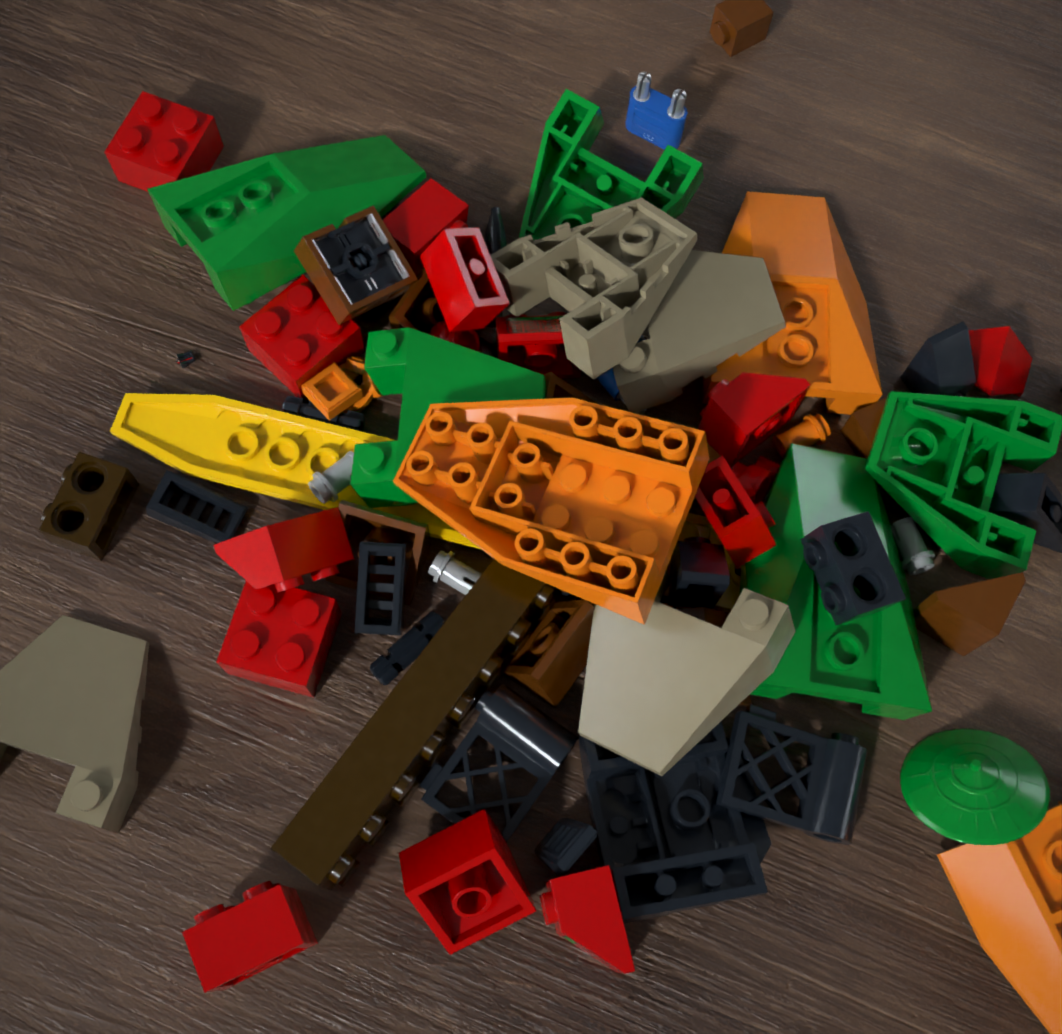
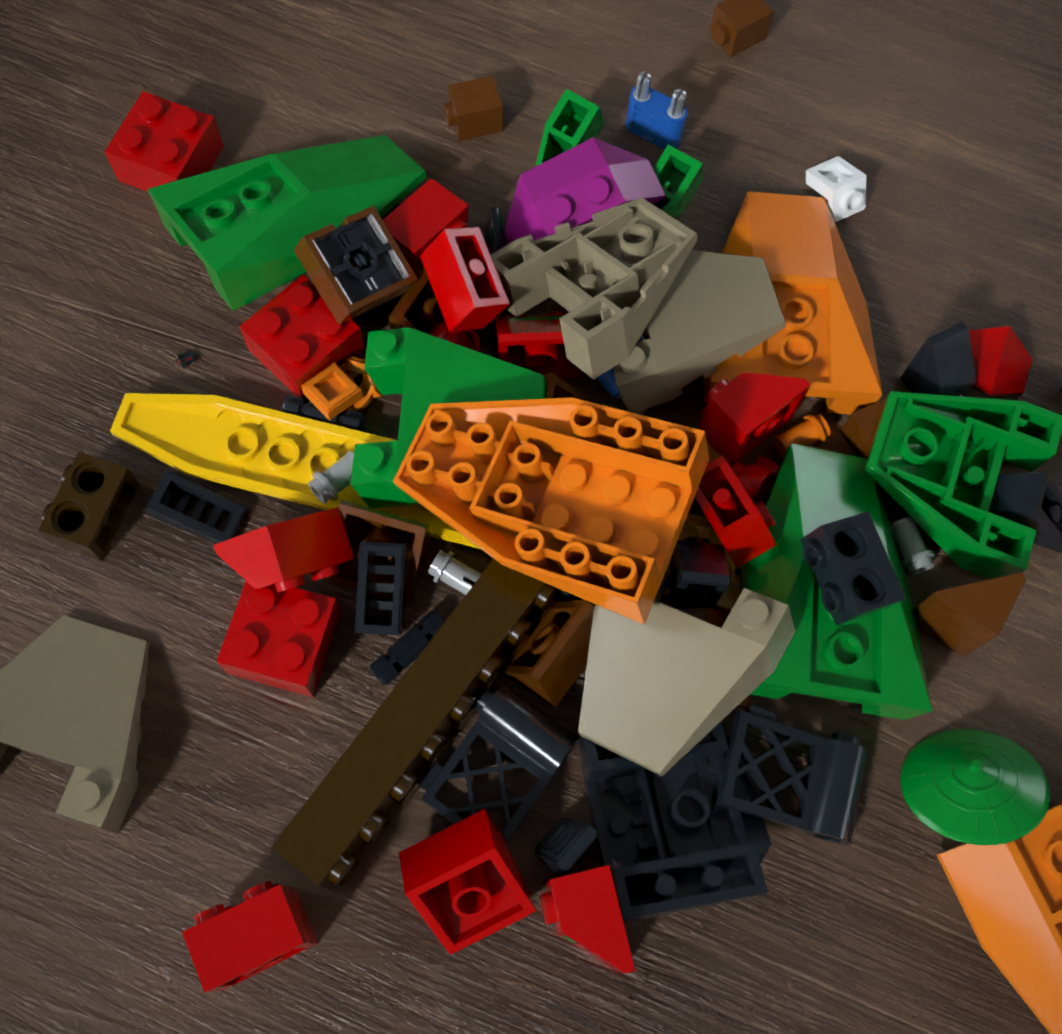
(474, 108): none -> reddish brown brick
(576, 186): none -> magenta wedge
(840, 185): none -> white bracket

